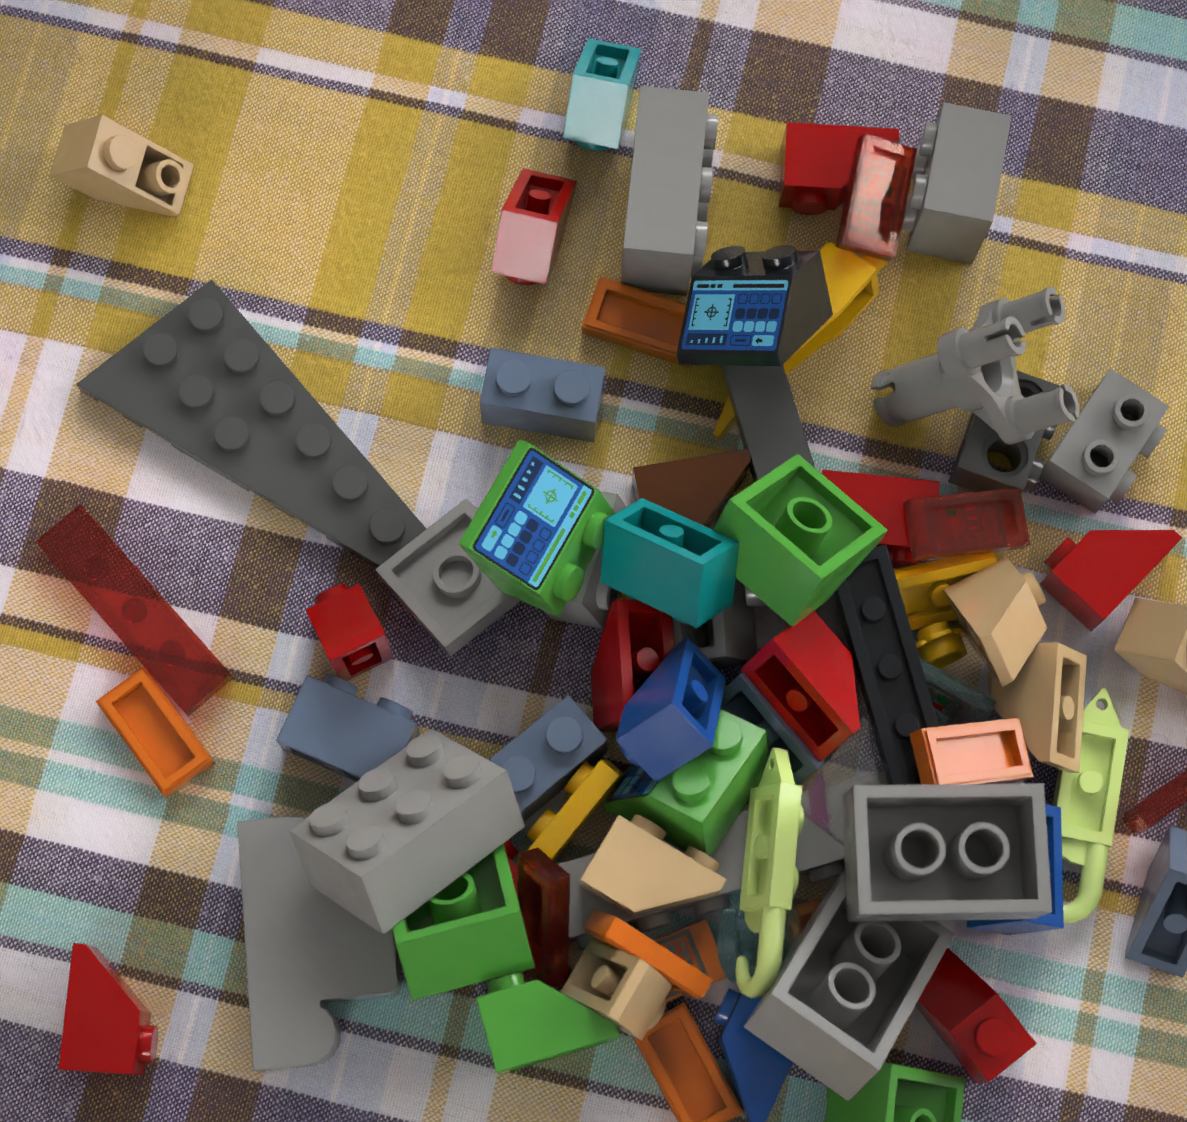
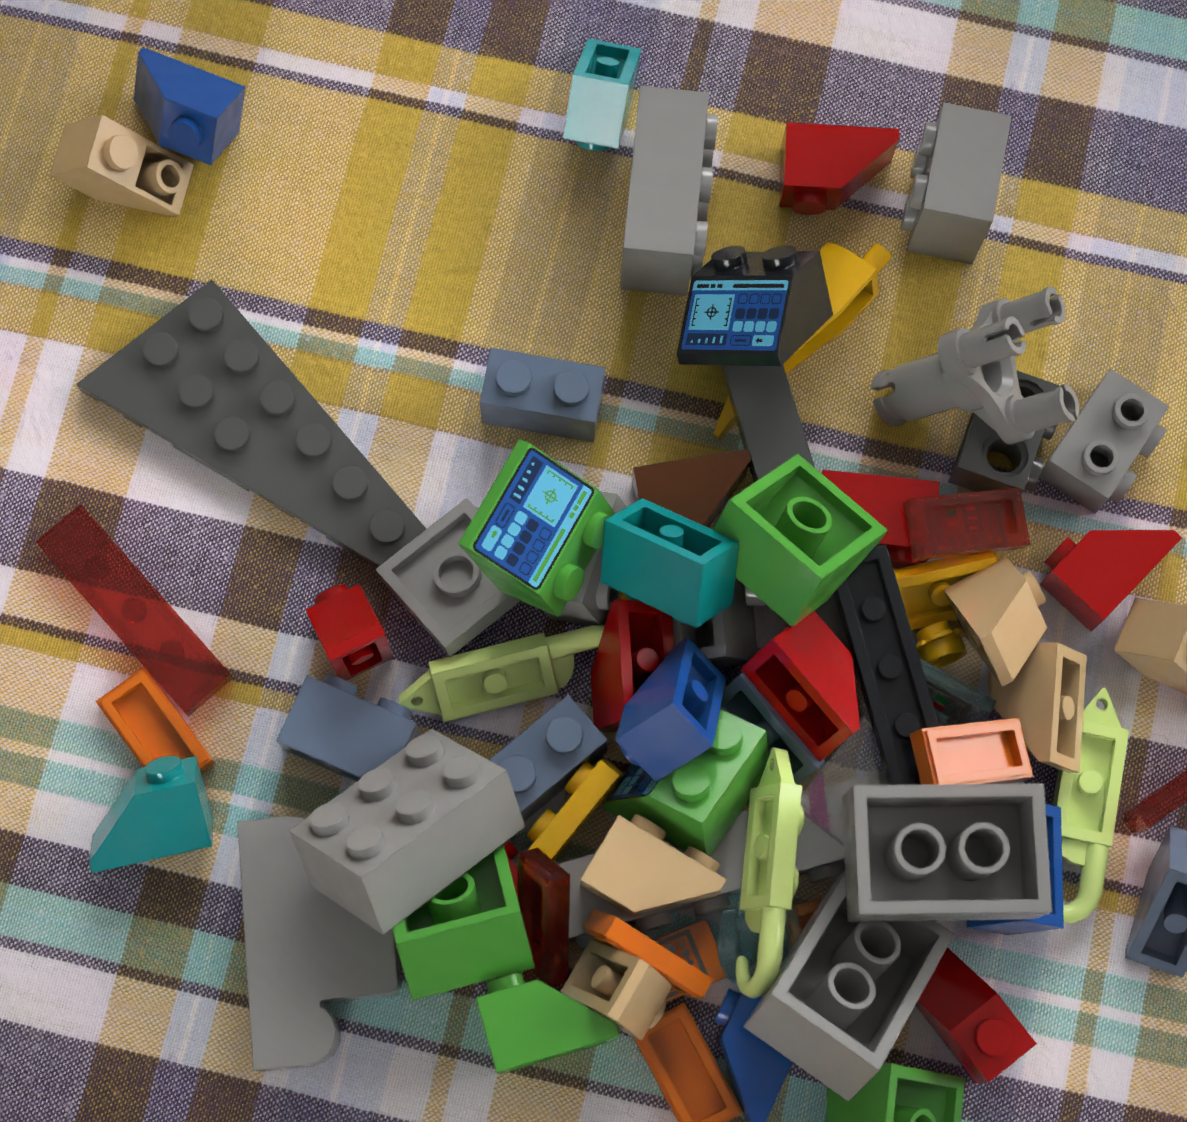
(104, 1020): red slope -> none
(155, 816): none -> teal slope
(187, 106): none -> blue slope
(499, 674): none -> yellowish green plate
(532, 227): slope -> none
(635, 319): orange tile -> none
(876, 197): clear red tile -> none

